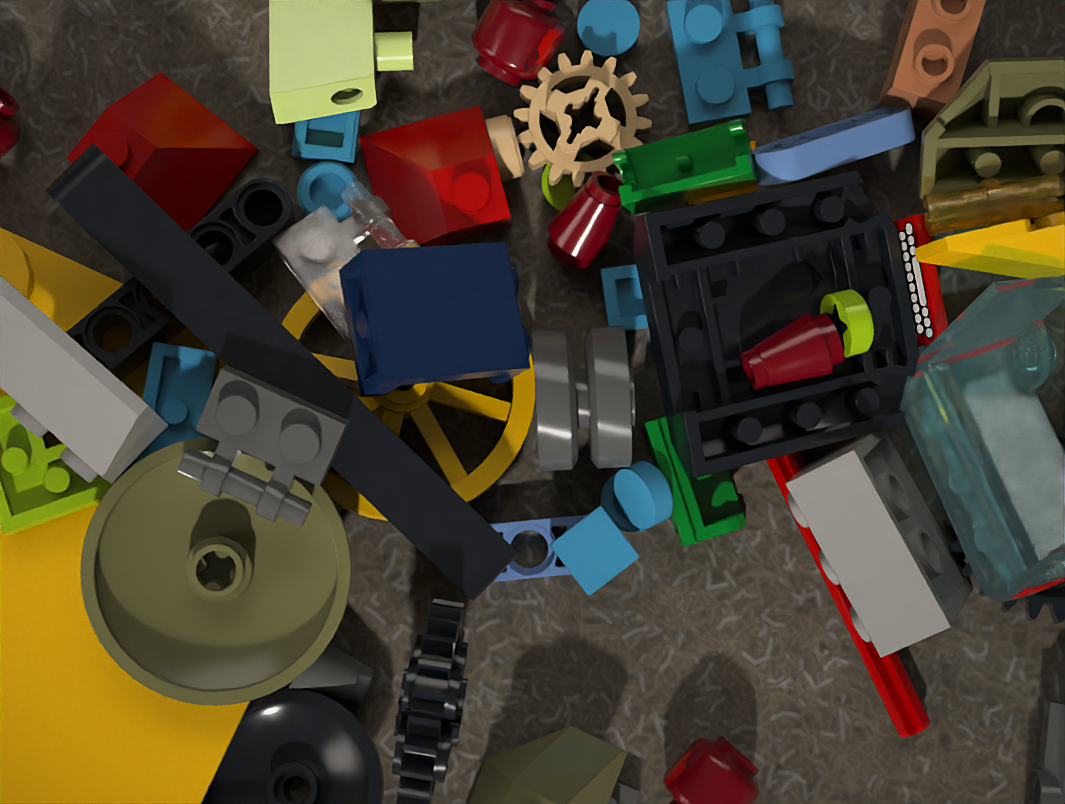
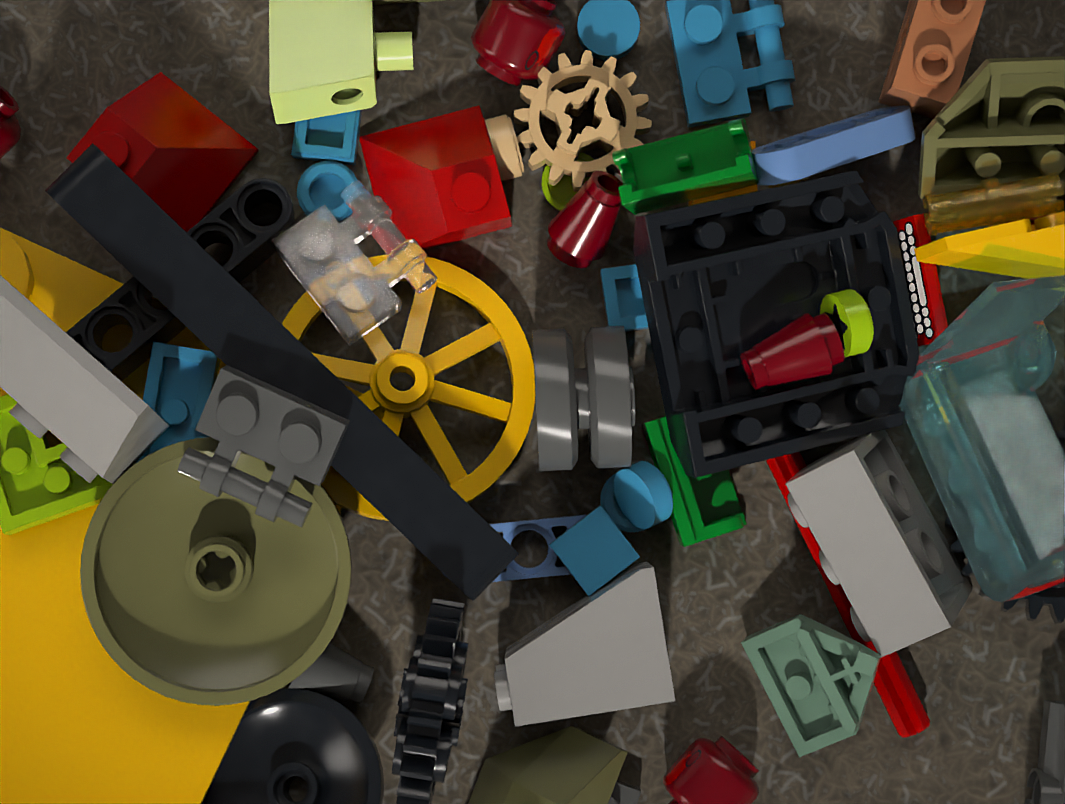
(433, 315): dark blue panel -> none
(591, 656): none -> light grey slope
(813, 679): none -> sand green slope

